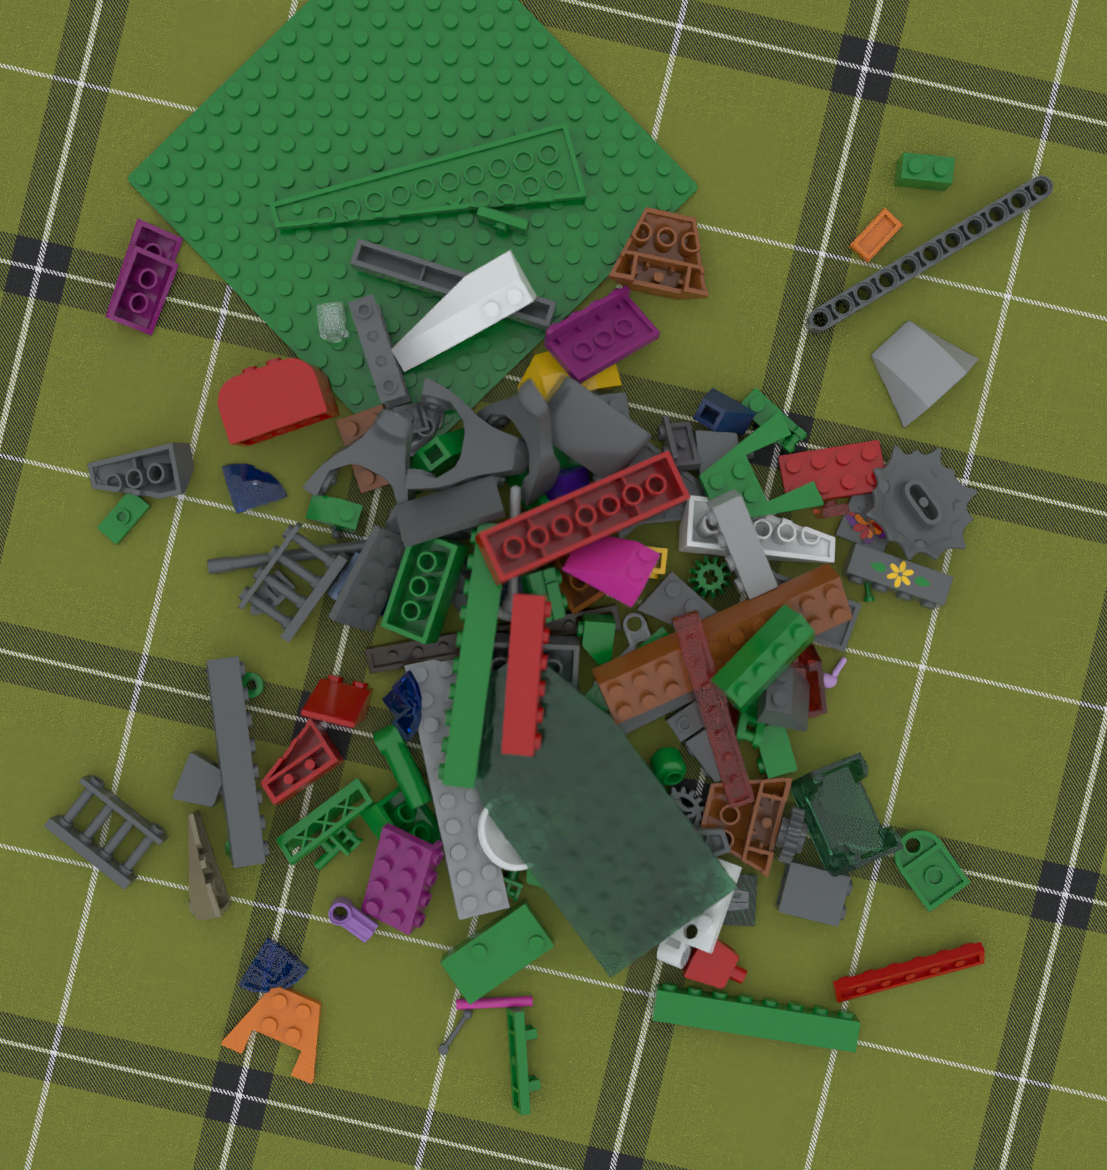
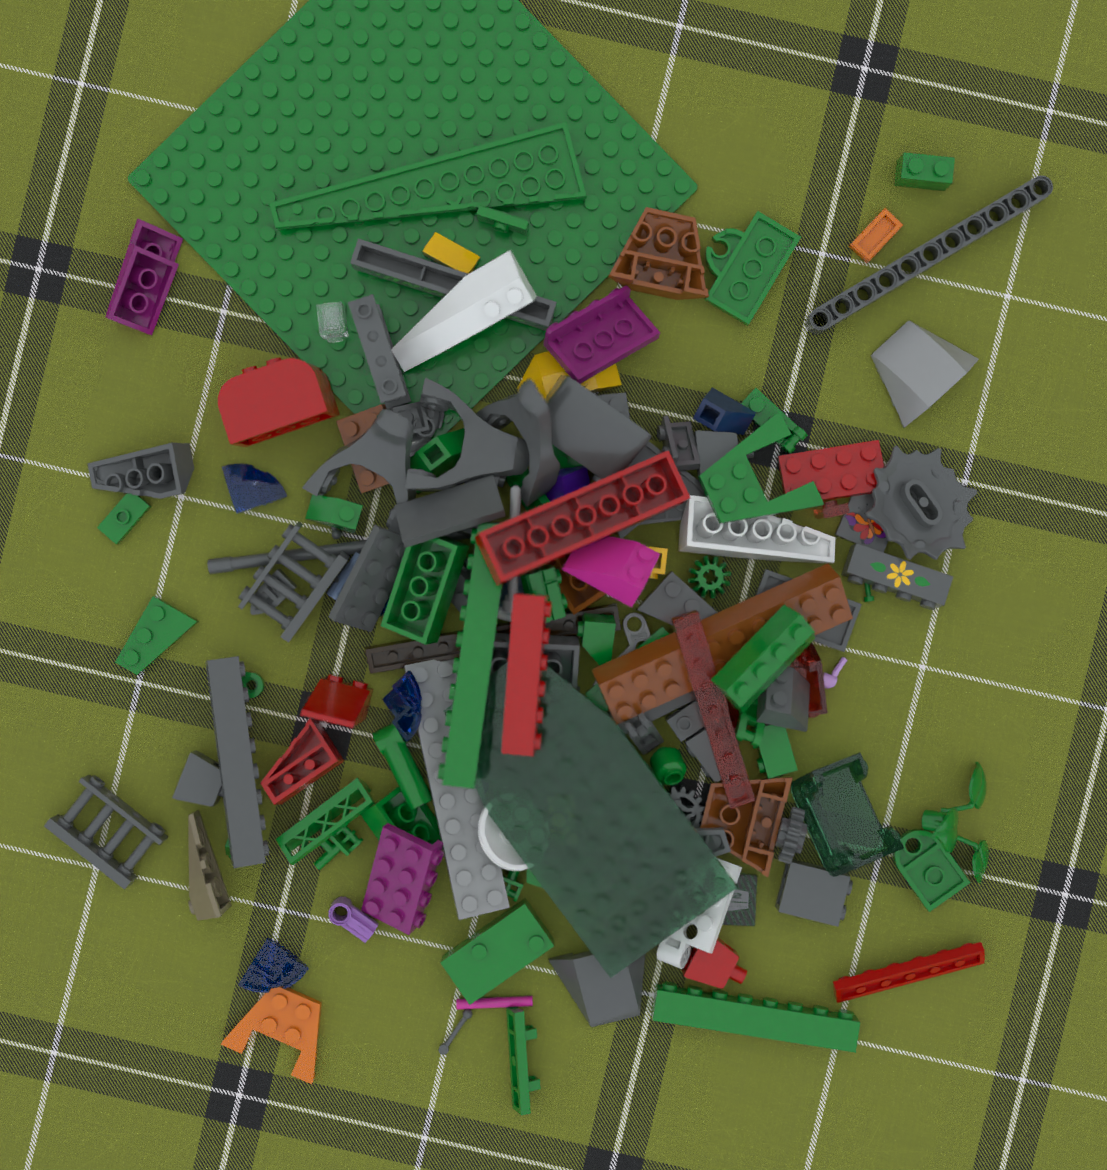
(154, 633): none -> green wing
(450, 254): none -> yellow slope
(595, 993): none -> dark grey wedge
(644, 734): none -> dark grey hinge
(741, 544): light grey brick -> none
(748, 266): none -> green plate
(946, 822): none -> green plant

